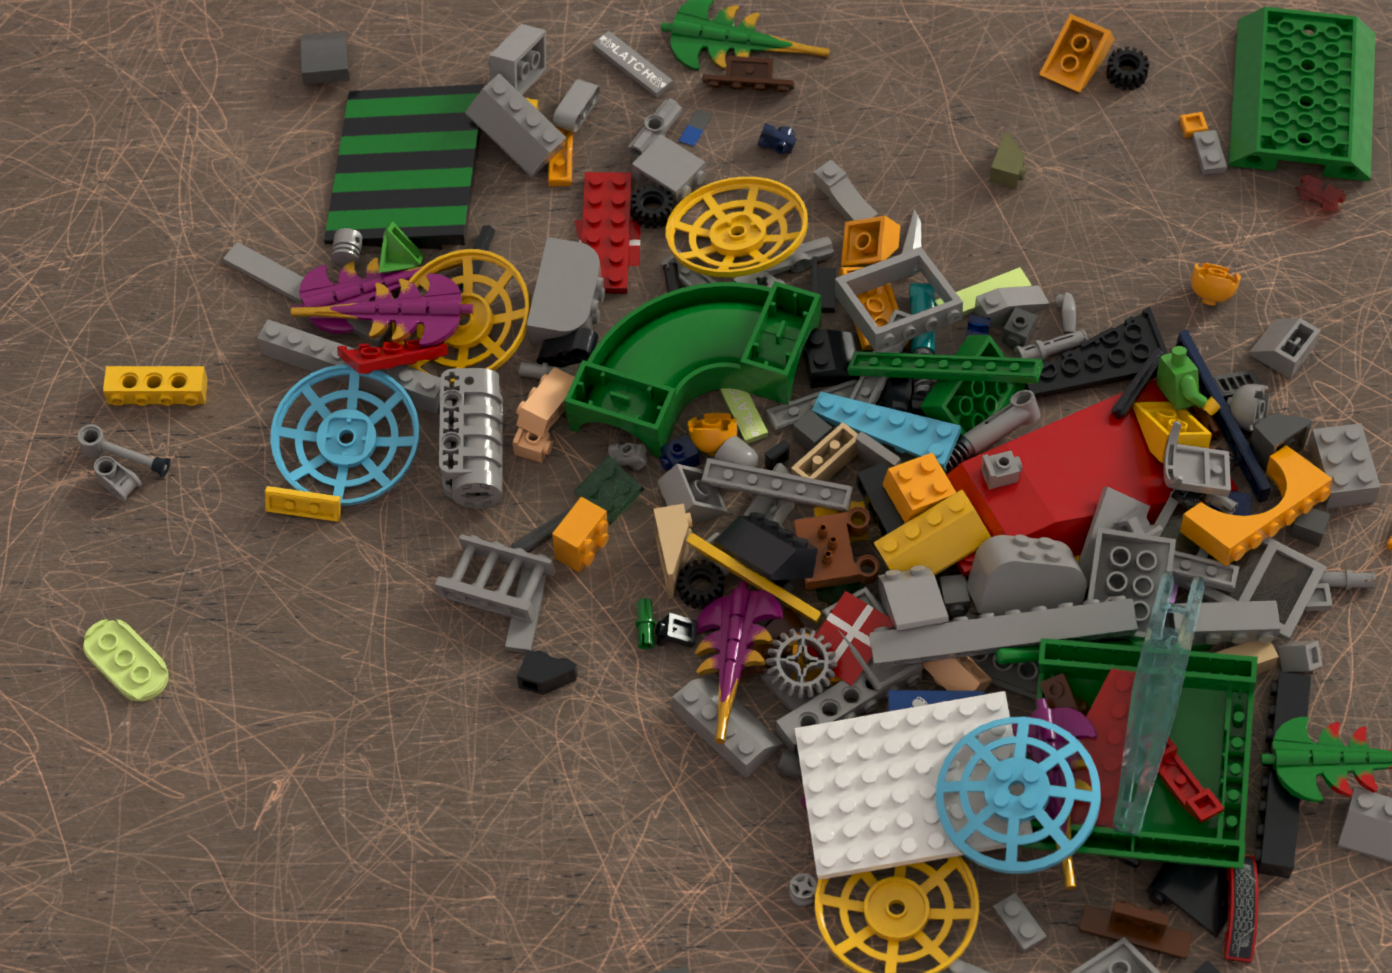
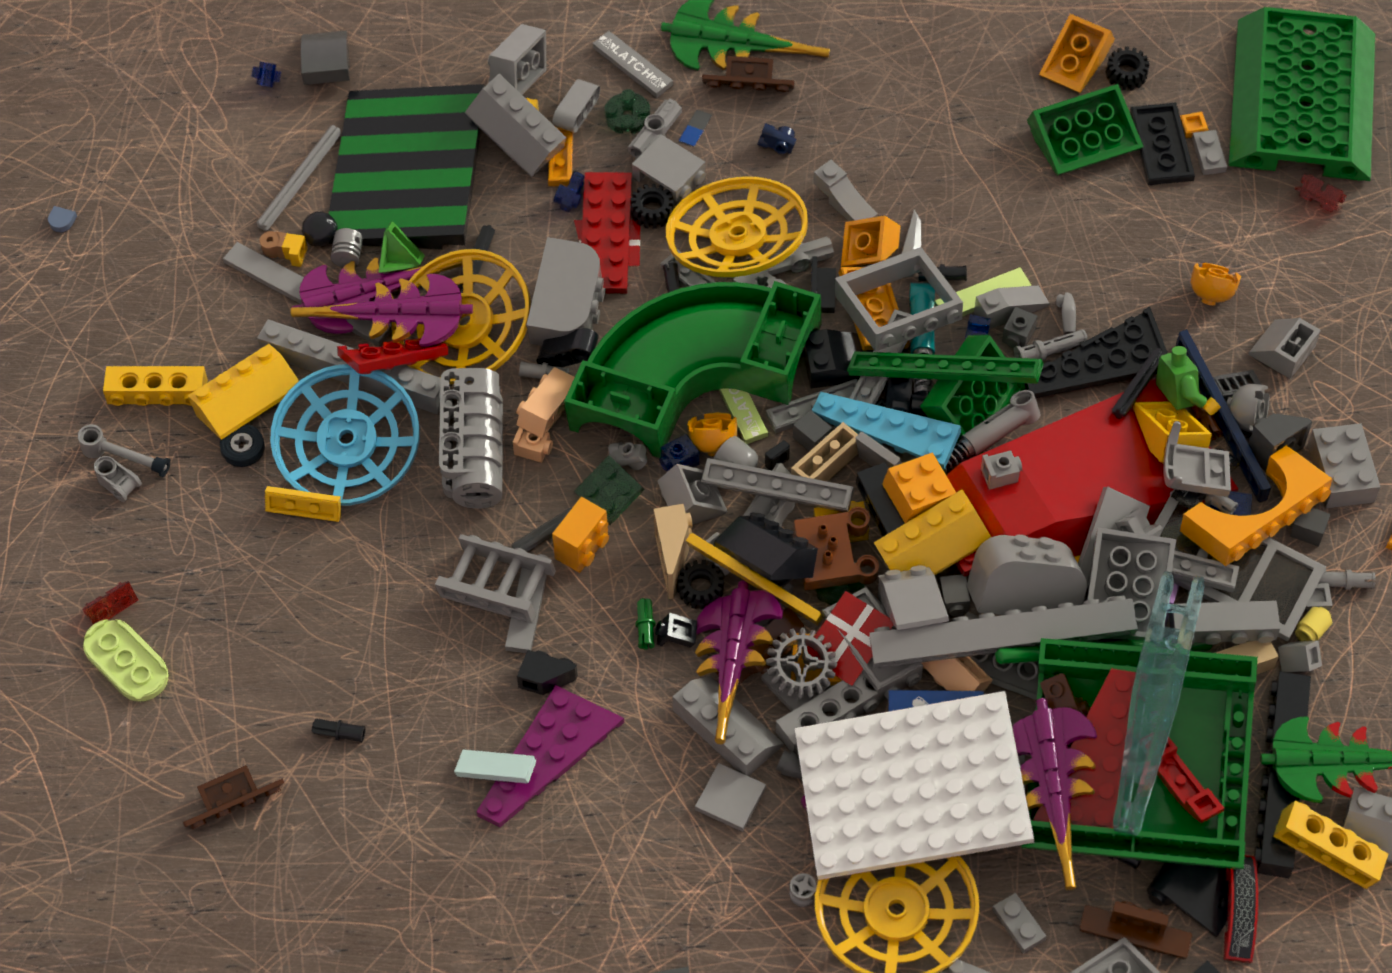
(61, 219): none -> sand blue tile
(111, 604): none -> clear red hinge
(229, 791): none -> reddish brown bracket
(243, 391): none -> yellow slope
(252, 450): none -> black bush
(266, 74): none -> clear blue gear
(284, 246): none -> leg
(298, 178): none -> light grey axle
(319, 228): none -> black hair
(338, 730): none -> black axle
(495, 766): none -> light aqua tile
(557, 740): none -> magenta wing
(568, 196): none -> clear blue plate
(627, 102): none -> clear green plate
(730, 797): none -> light grey tile
(950, 273): none -> black pin
(1008, 164): olive slope -> none
(1022, 807): medium azure dish -> none
(1085, 130): none -> green slope
(1164, 144): none -> black tile
(1313, 624): none -> light yellow brick
(1362, 869): none -> yellow brick

